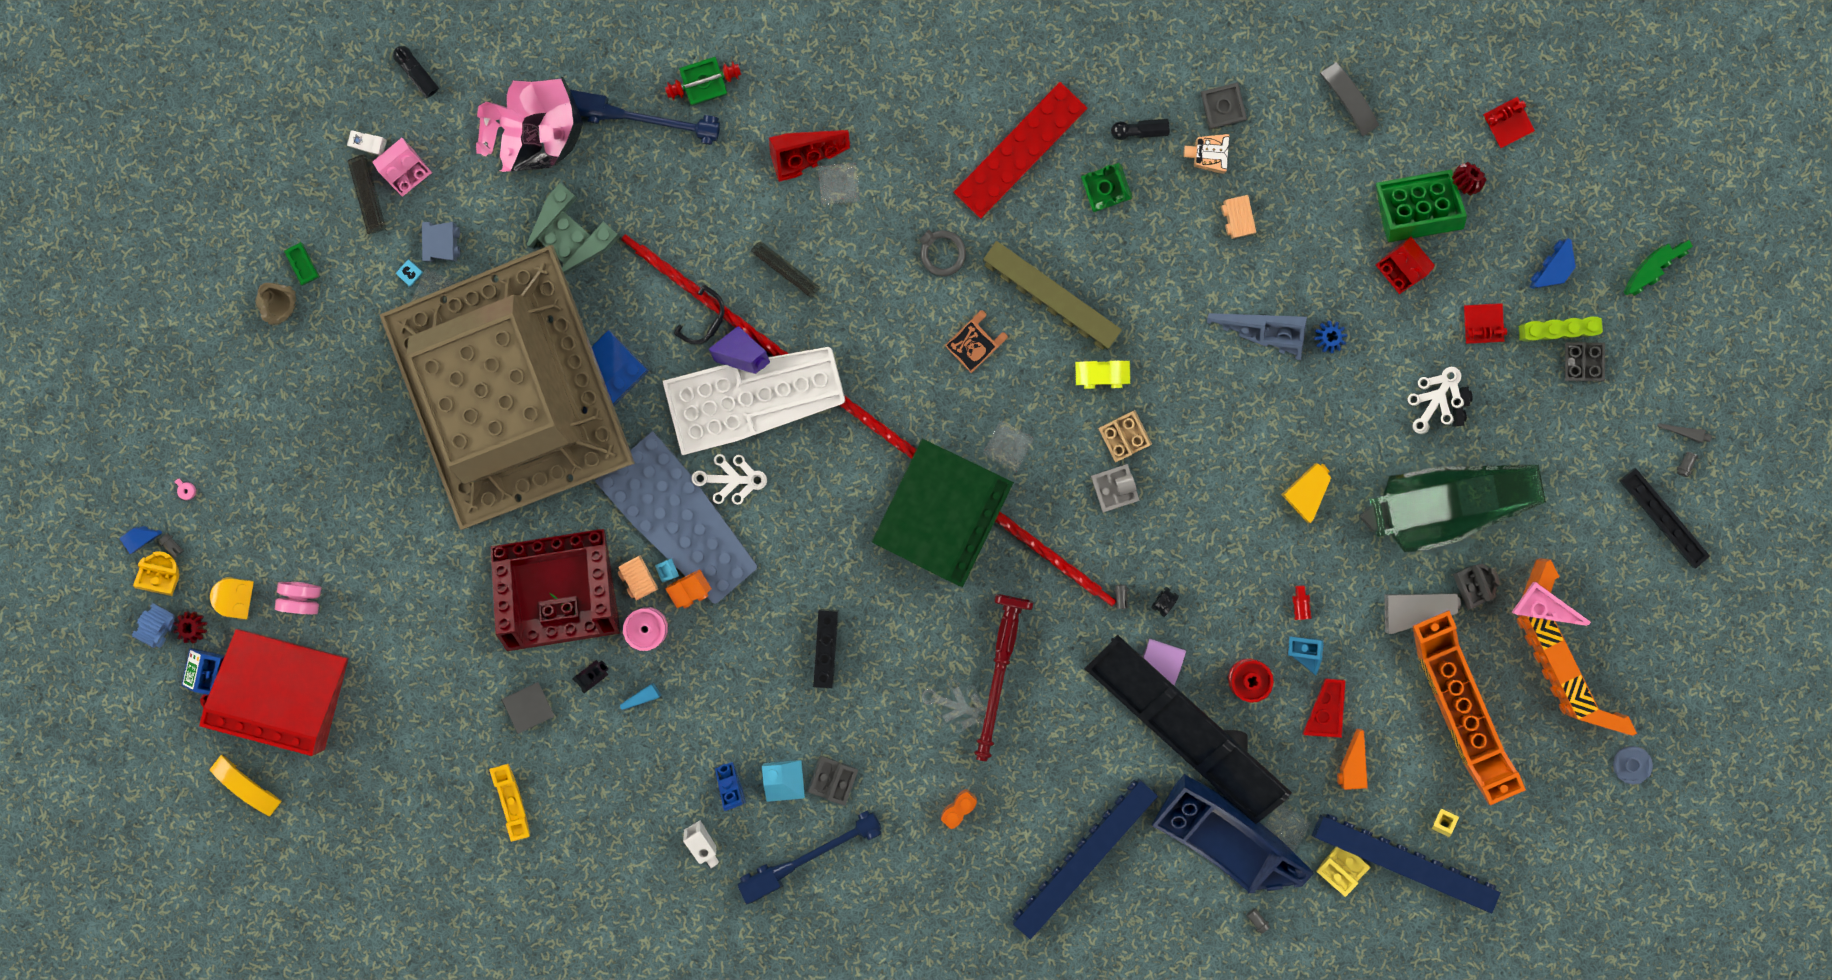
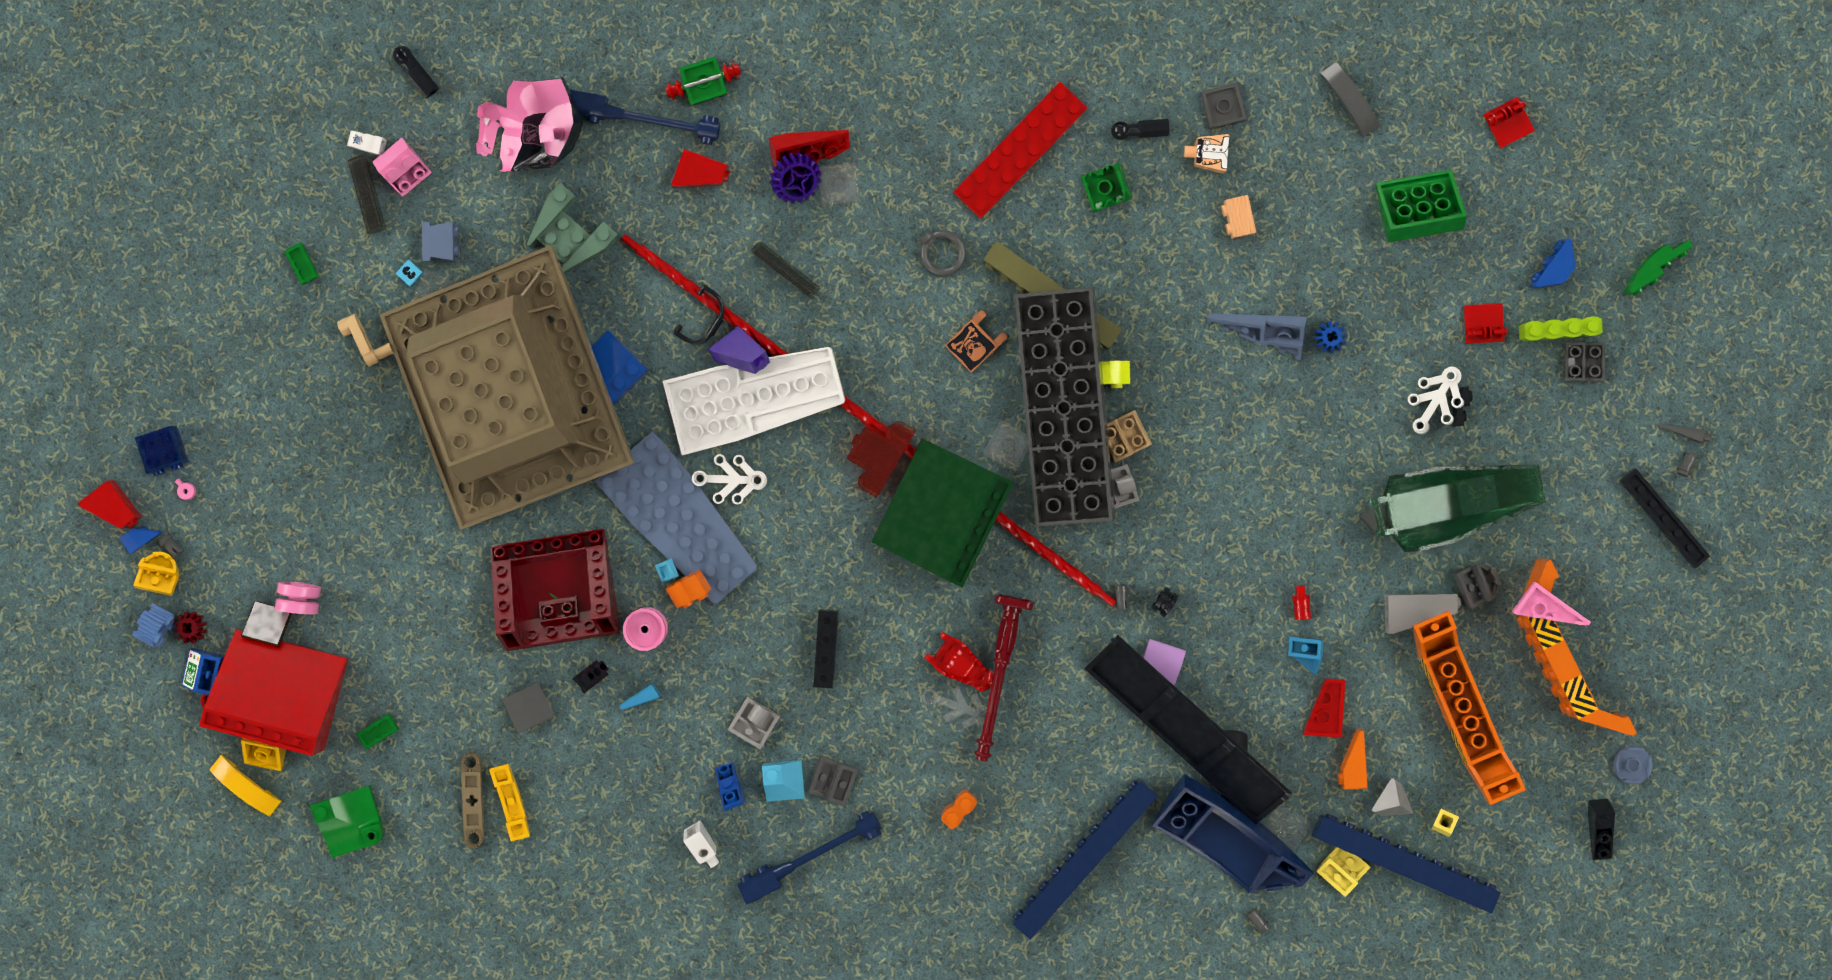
(111, 505): none -> red slope
(162, 450): none -> clear blue brick
(232, 597): yellow slope -> none
(262, 755): none -> yellow slope
(266, 624): none -> flat silver tile
(275, 302): dark tan hair -> none
(348, 821): none -> green slope
(353, 326): none -> tan beam
(377, 731): none -> green plate
(472, 814): none -> dark tan piece
(637, 577): light nougat brick -> none
(699, 171): none -> red slope
(753, 722): none -> light grey plate
(782, 183): none -> dark purple gear
(879, 454): none -> clear red brick
(959, 663): none -> red animal
(1065, 406): none -> dark grey brick
(1258, 688): red wheel -> none
(1308, 491): yellow slope -> none
(1393, 801): none -> light grey slope
(1405, 265): red slope -> none
(1469, 178): dark red gear -> none
(1601, 828): none -> black slope

